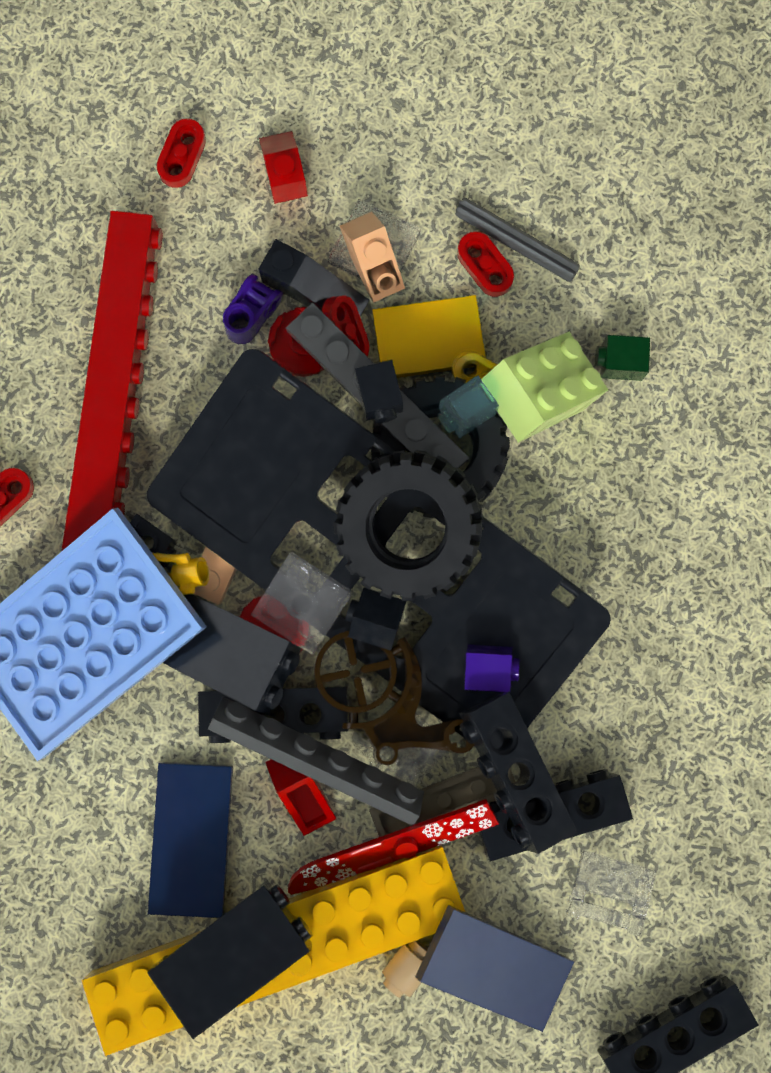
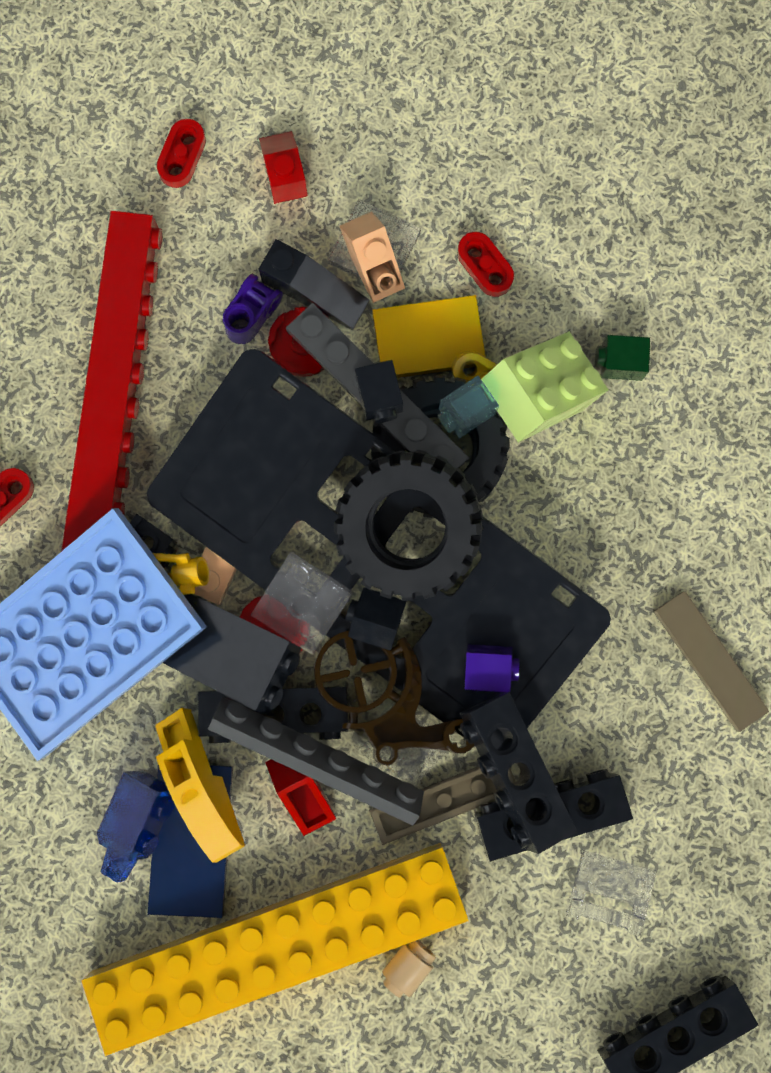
(133, 822): none -> clear blue hinge
(194, 789): none -> yellow slope
(231, 959): black panel -> none
(345, 316): red plate -> none
(393, 847): red piece -> none
(494, 969): dark blue tile -> none
(517, 239): dark grey axle -> none
(711, 661): none -> dark tan tile

